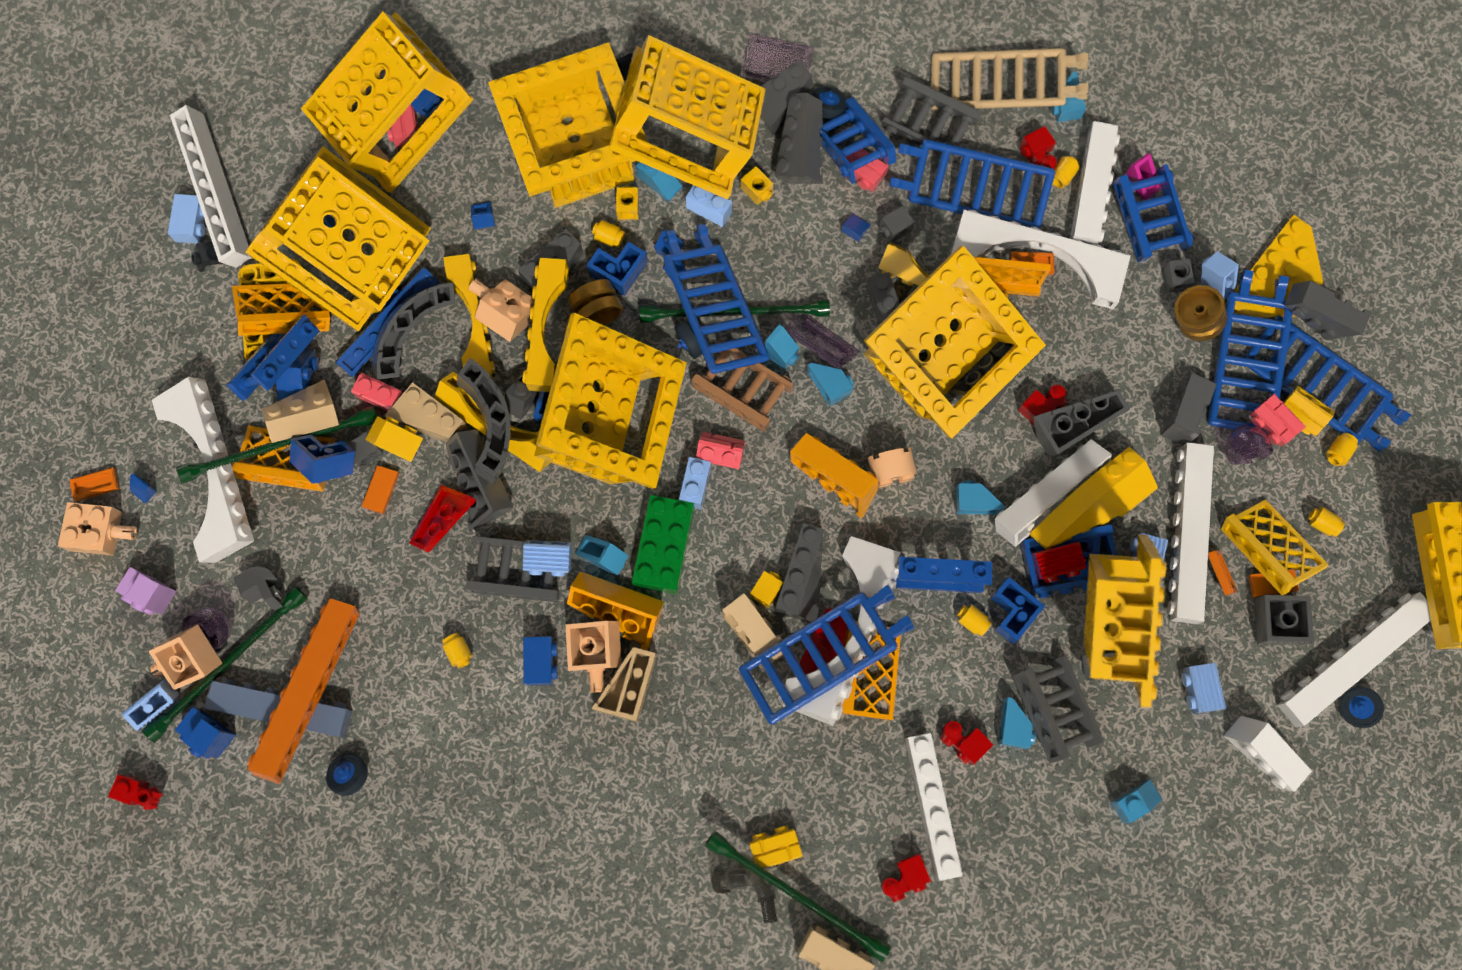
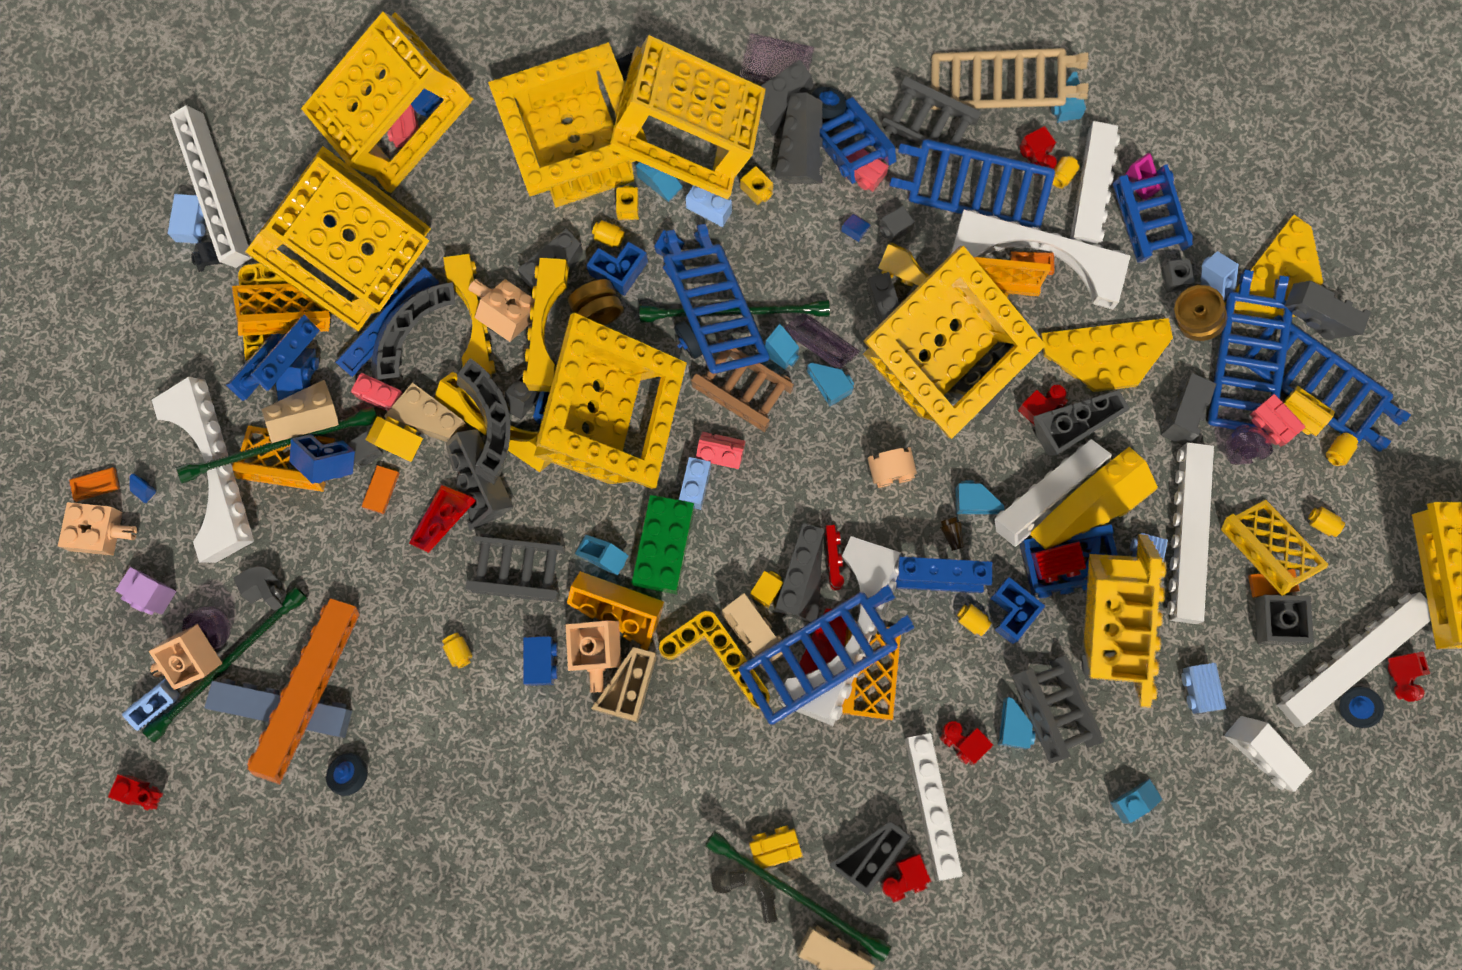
(204, 734): blue brick -> none
(482, 215): blue slope -> none
(547, 557): light blue brick -> none
(722, 652): none -> yellow beam
(833, 557): none -> red plate
(835, 473): light orange wedge -> none
(871, 858): none -> dark grey wedge
(953, 532): none -> dark brown cone
(1109, 354): none -> yellow plate
(1222, 572): orange tile -> none
(1405, 671): none -> red brick

